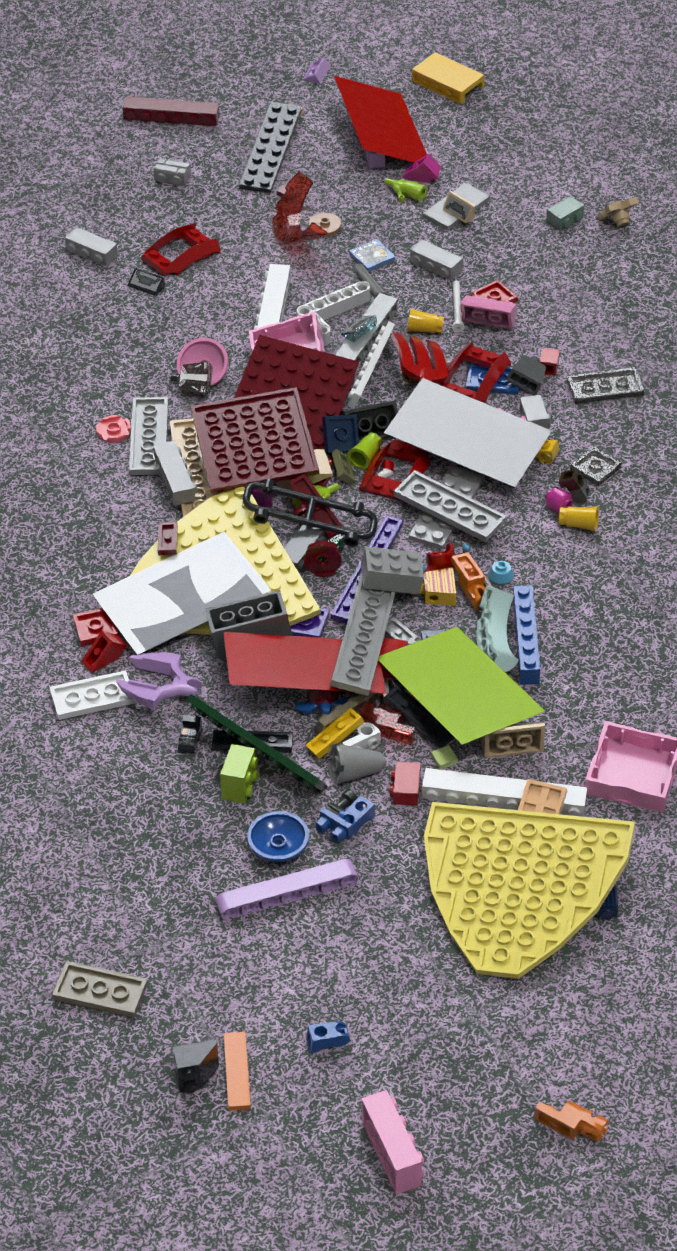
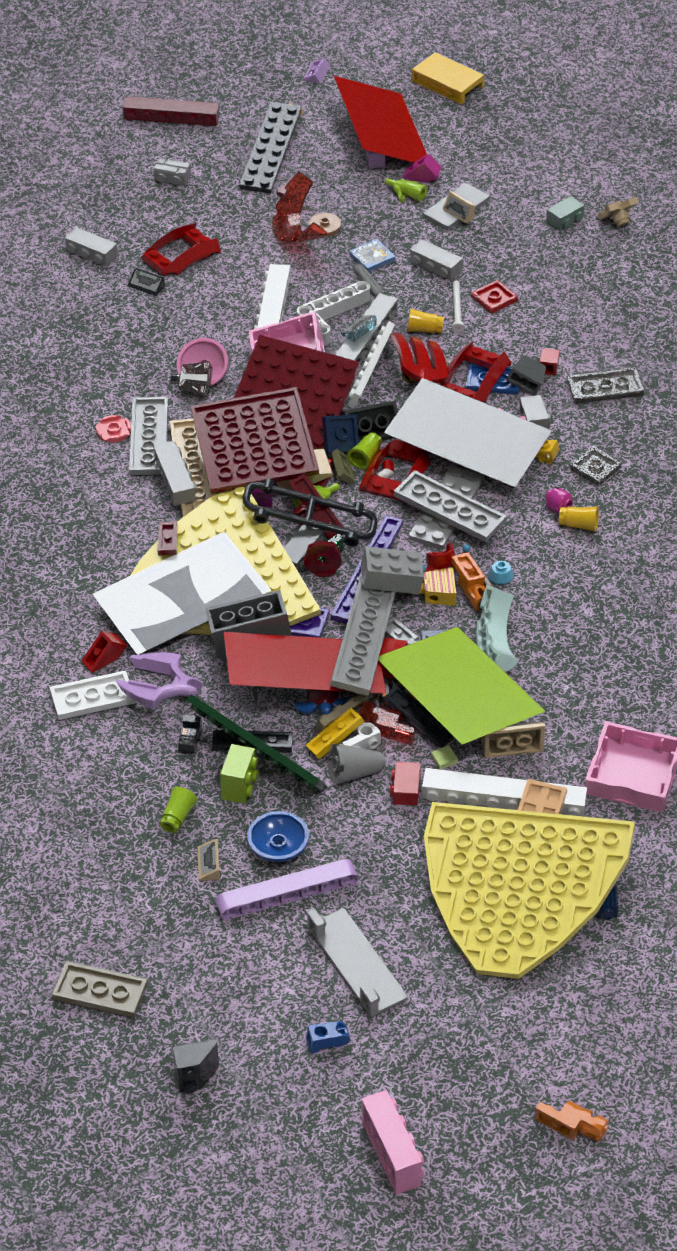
(91, 623): plate -> none
(177, 809): none -> lime plant
(208, 861): none -> slope
(237, 1071): tile -> none
(345, 822): blue hips -> none
(356, 961): none -> bracket
(488, 311): bright pink slope -> none
(526, 635): brick -> none
(575, 484): dark brown leg -> none

